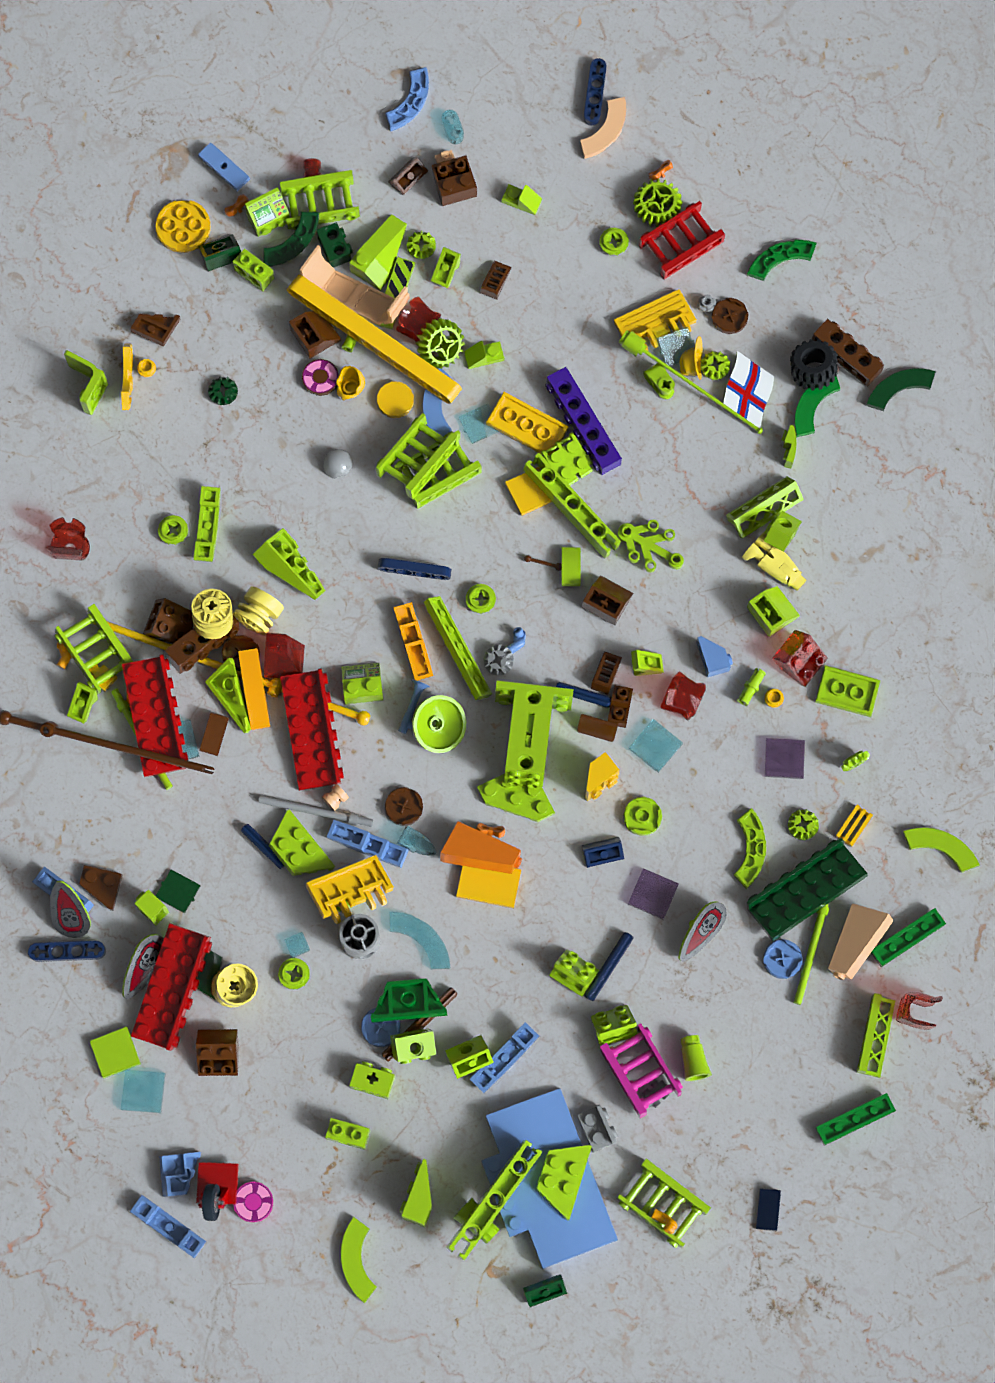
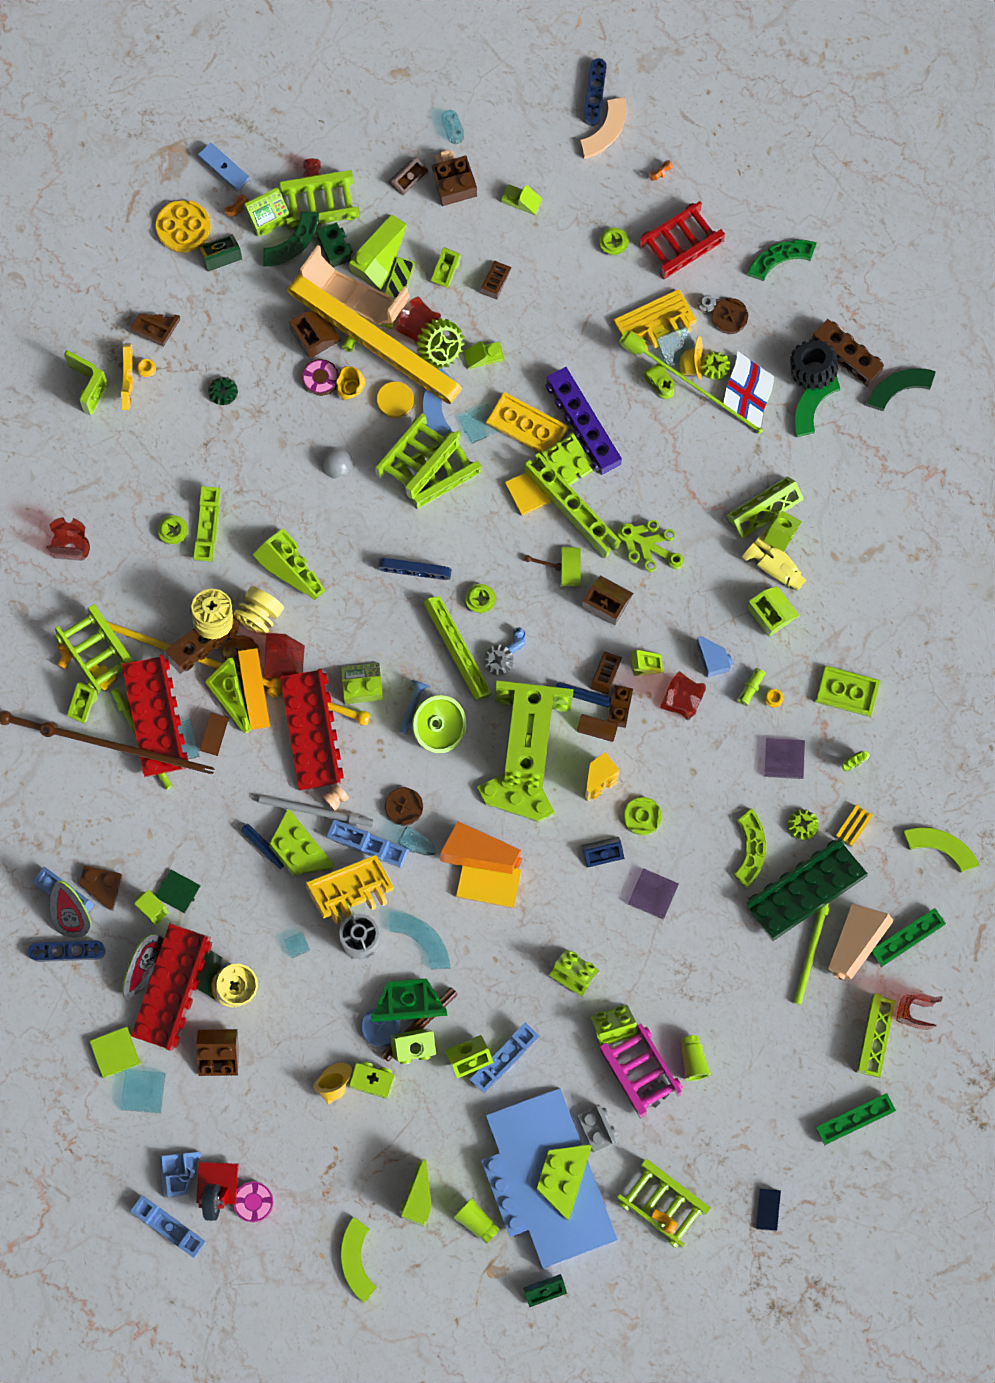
(168, 621): reddish brown bracket -> none
(253, 270): lime brick -> none
(290, 965): lime gear -> none
(333, 1081): none -> yellow piece
(347, 1133): lime brick -> none
(413, 641): light orange slope -> none
(414, 102): medium blue tile -> none
(427, 250): lime gear -> none
(484, 1211): lime piece -> none
(498, 831): orange piece -> none
(608, 967): dark blue axle -> none
(655, 745): clear light blue tile -> none
(669, 196): lime gear -> none
(702, 929): shield -> none
(782, 959): medium blue tile -> none
(790, 443): lime slope -> none
(800, 657): clear red slope -> none

